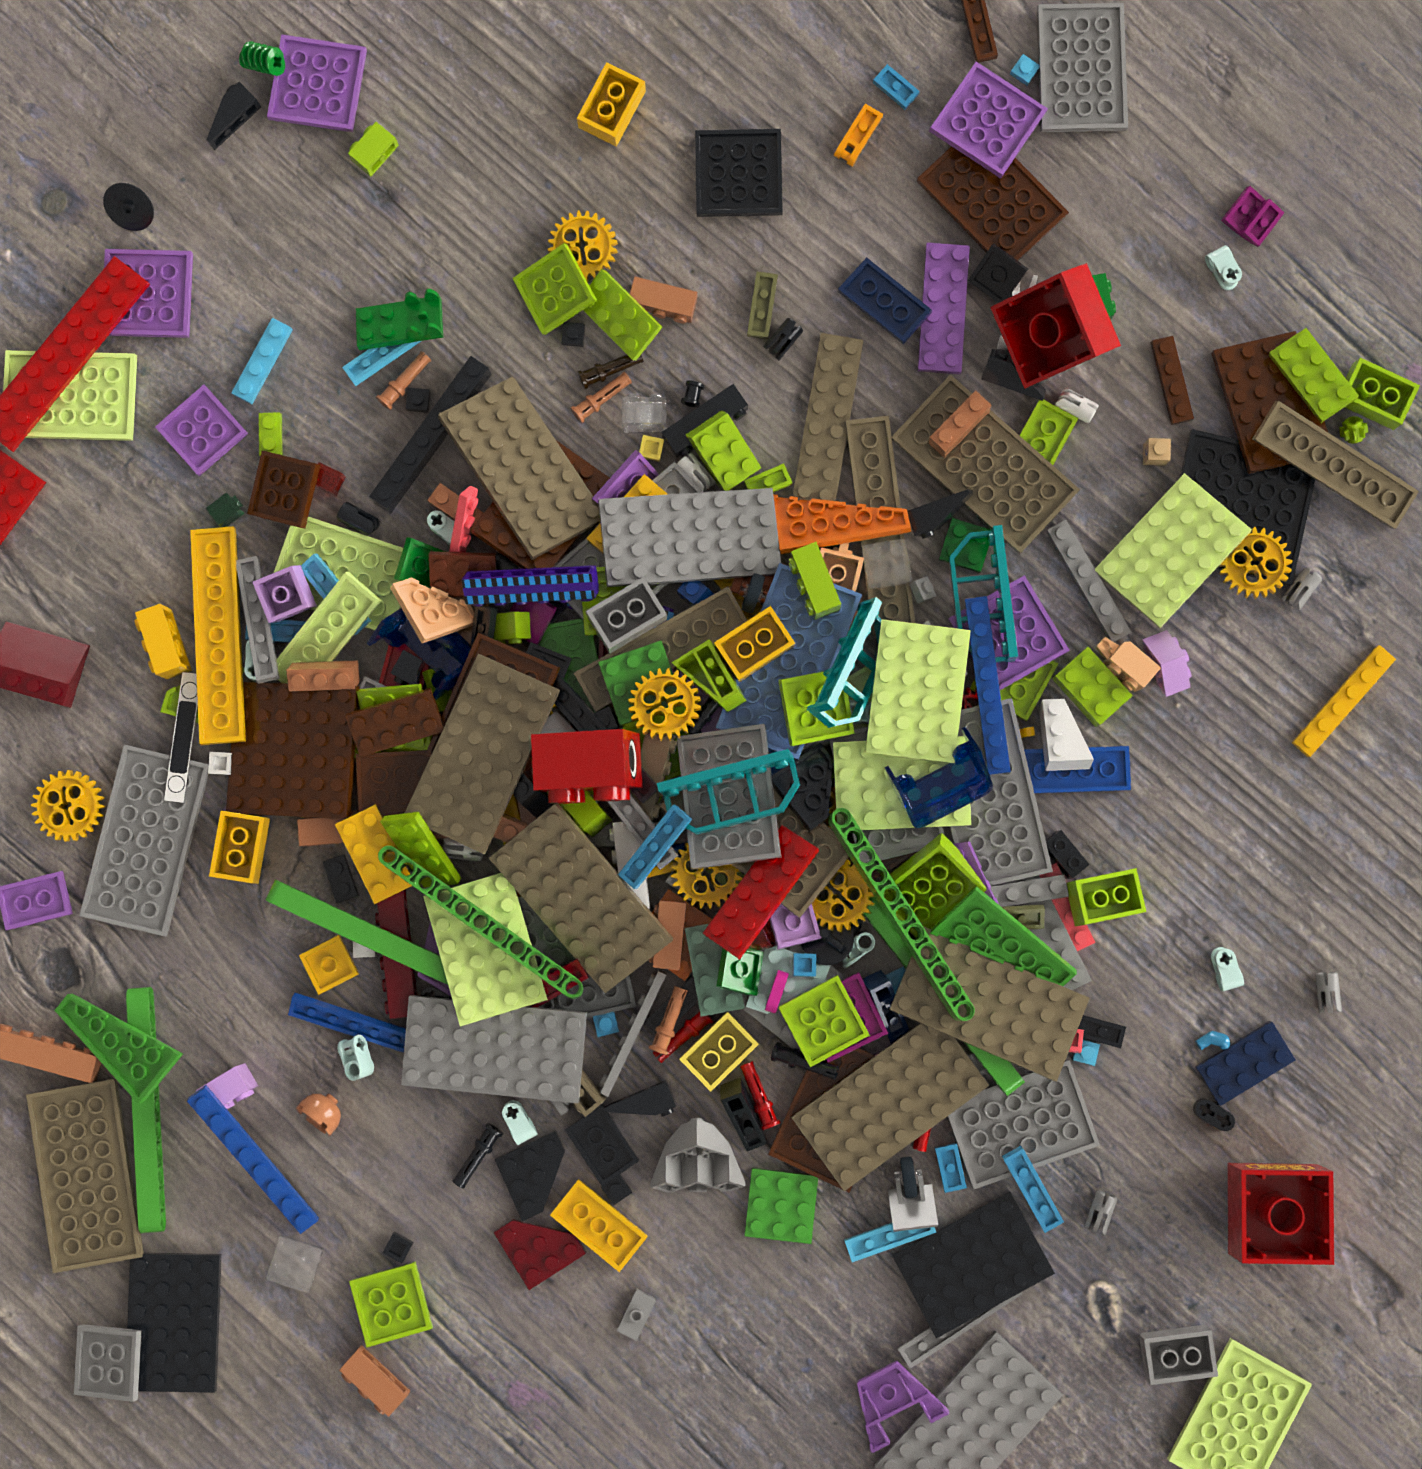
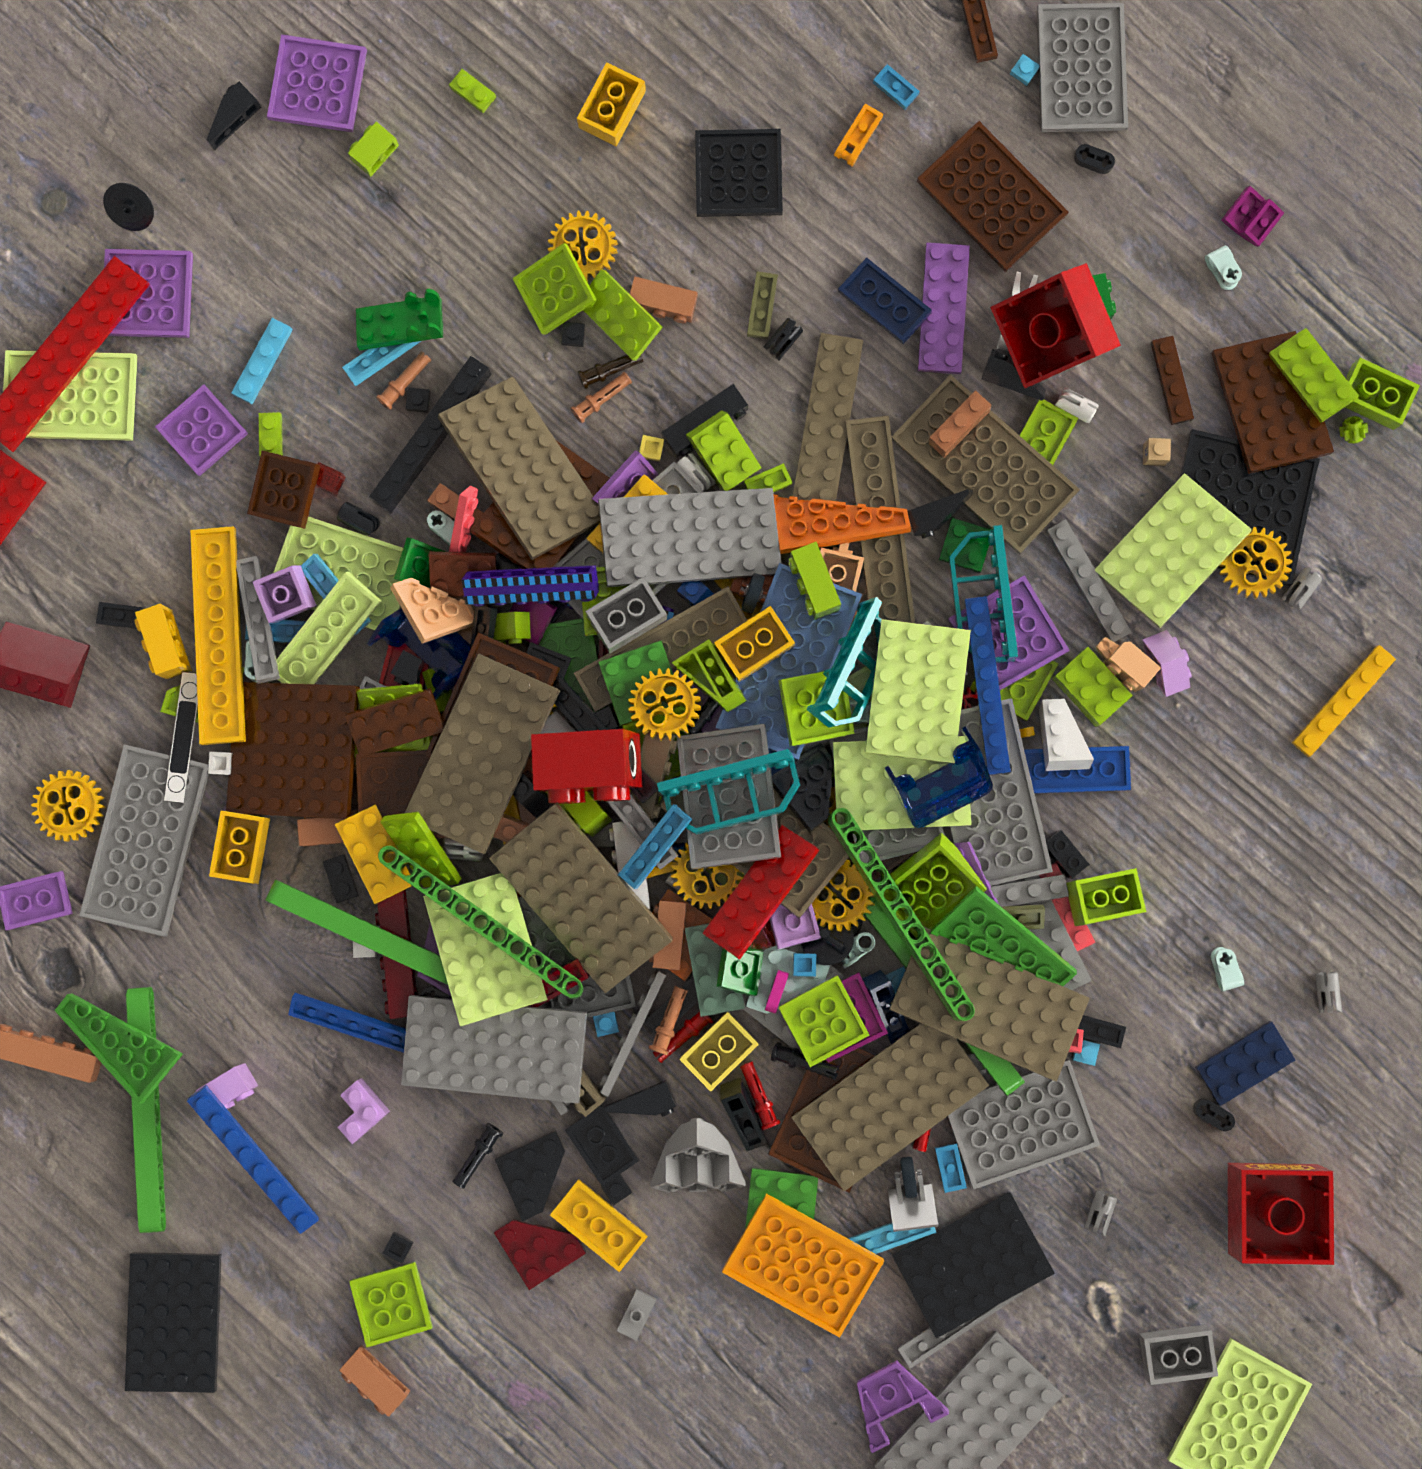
(84, 1175): dark tan plate -> none
(107, 1362): light grey plate -> none
(117, 615): none -> black plate
(225, 510): clear green brick -> none
(262, 58): green piece -> none
(294, 1263): clear plate -> none
(321, 1112): nougat cylinder -> none
(323, 675): nougat brick -> none
(329, 964): yellow plate -> none
(356, 1060): light aqua piece -> none
(367, 1110): none -> lavender brick
(472, 90): none -> lime plate
(520, 1125): light aqua piece -> none
(644, 413): clear brick -> none
(692, 394): black bush -> none
(803, 1265): none -> light orange plate
(886, 564): clear plate -> none
(922, 589): light grey plate -> none
(988, 119): medium lavender plate -> none
(998, 274): black plate -> none
(1032, 1189): dark azure plate -> none
(1094, 159): none -> black beam
(1214, 1038): dark azure arm -> none
(1335, 464): dark tan plate -> none

